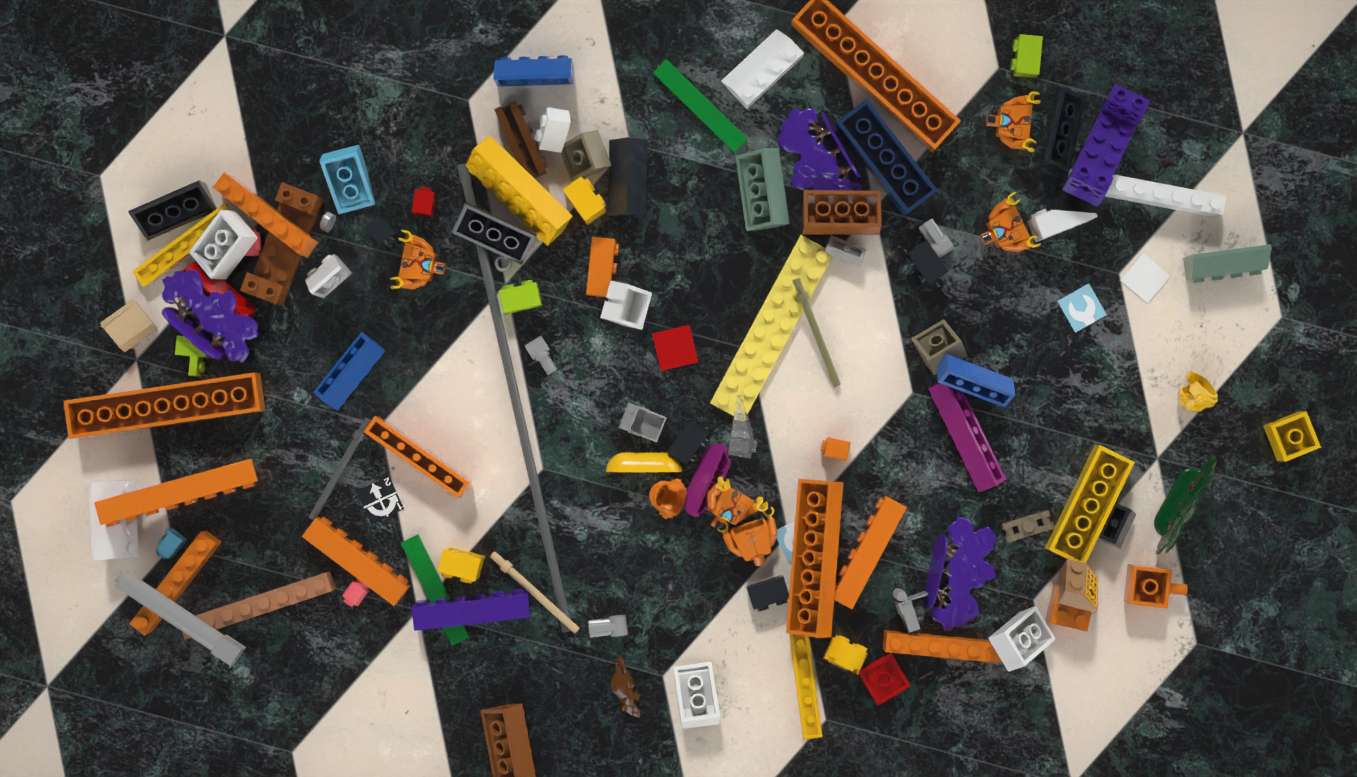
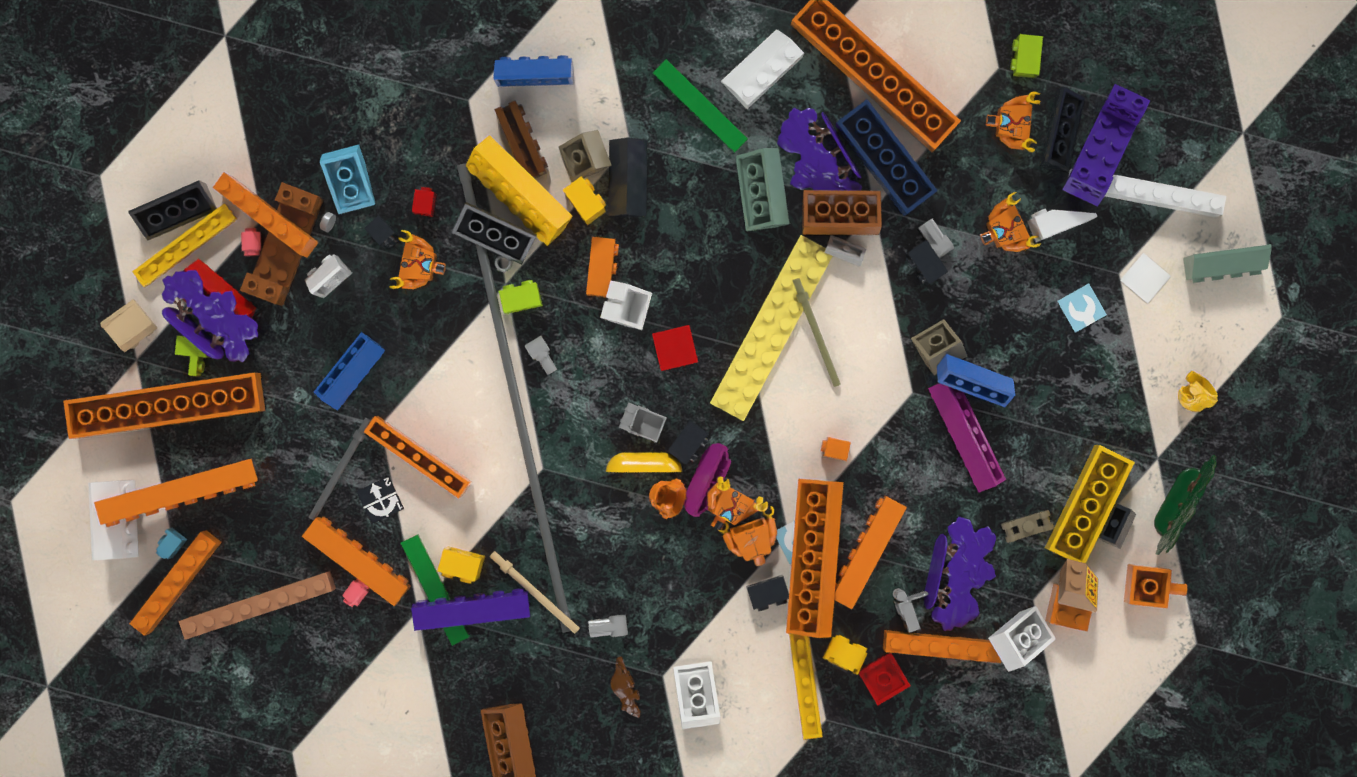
(221, 645): light grey brick -> none
(223, 244): white brick -> none
(553, 129): white brick -> none
(742, 435): clear slope -> none
(1292, 436): yellow brick -> none

